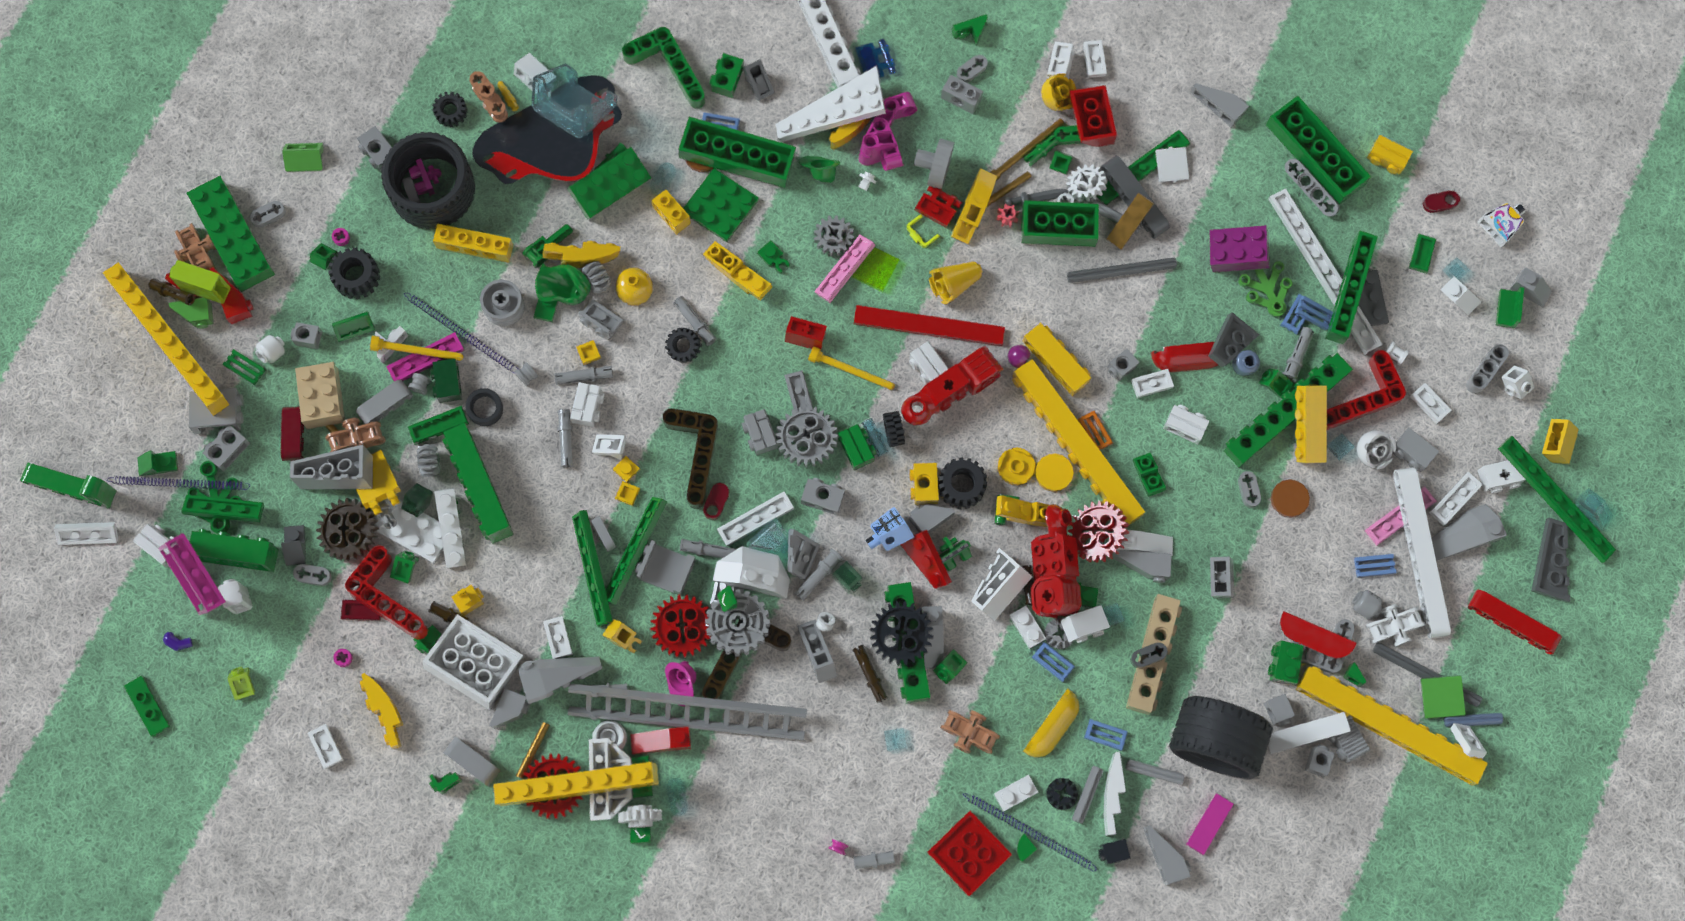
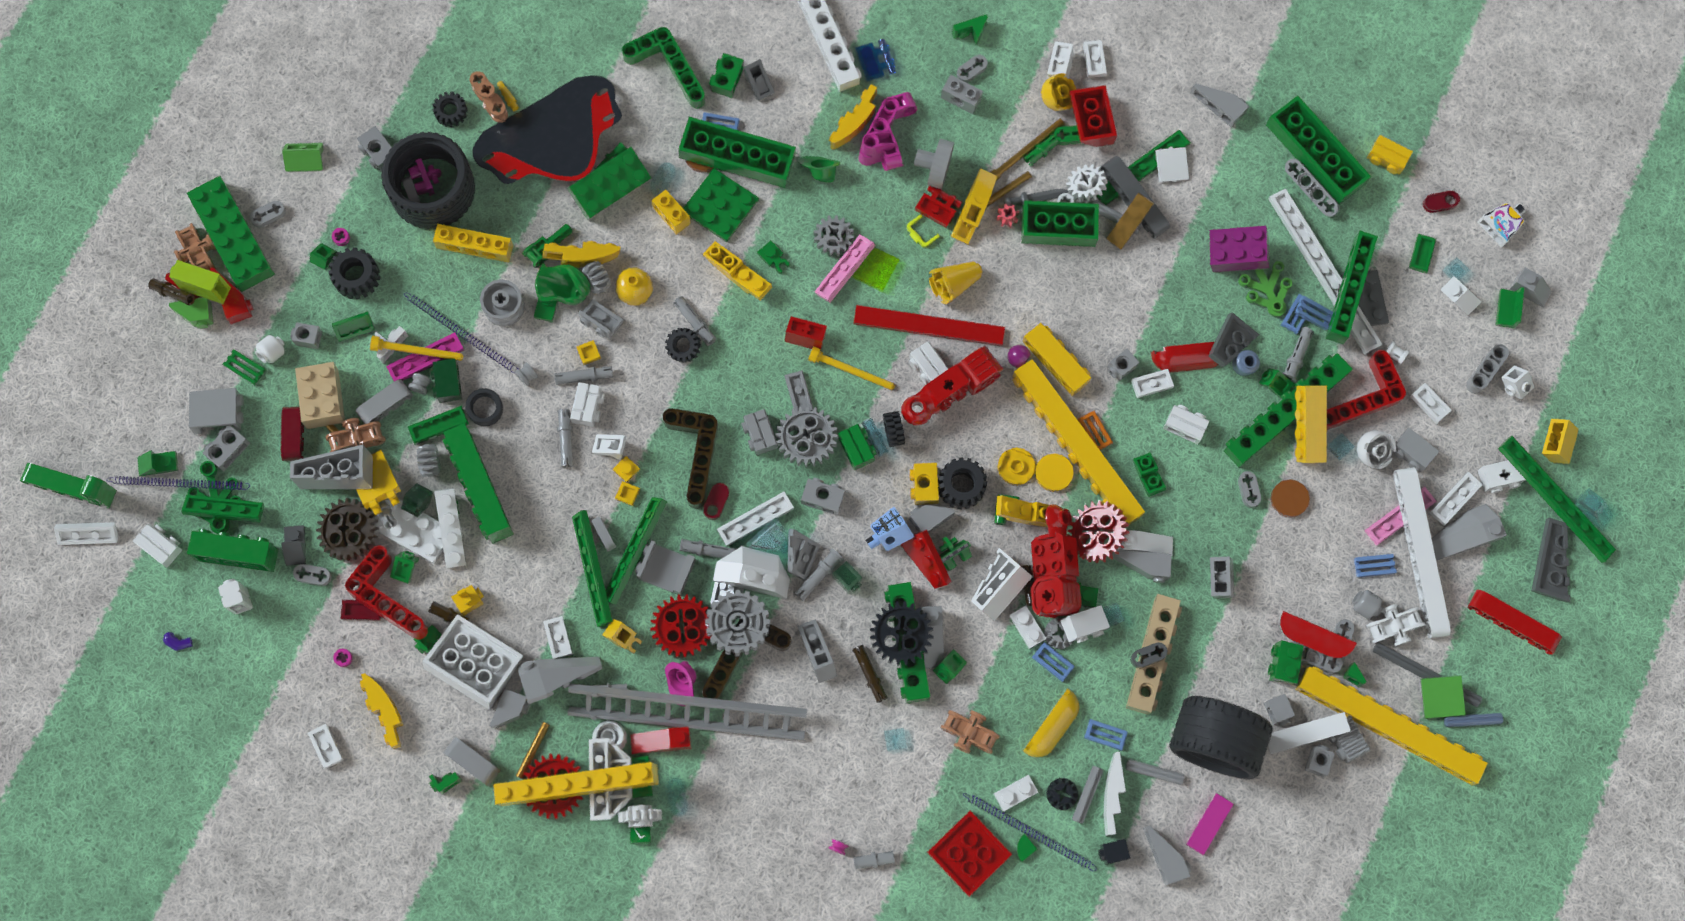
(147, 706): green plate -> none
(166, 339): yellow brick -> none
(191, 574): dark pink window -> none
(240, 683): lime bracket -> none
(527, 68): white hinge -> none
(567, 103): clear light blue windscreen -> none
(727, 599): green slope -> none
(829, 618): white bush -> none
(847, 104): white wing -> none
(867, 179): white plate -> none
(1061, 162): green slope -> none
(1120, 270): dark grey axle -> none
(1468, 740): white plate -> none

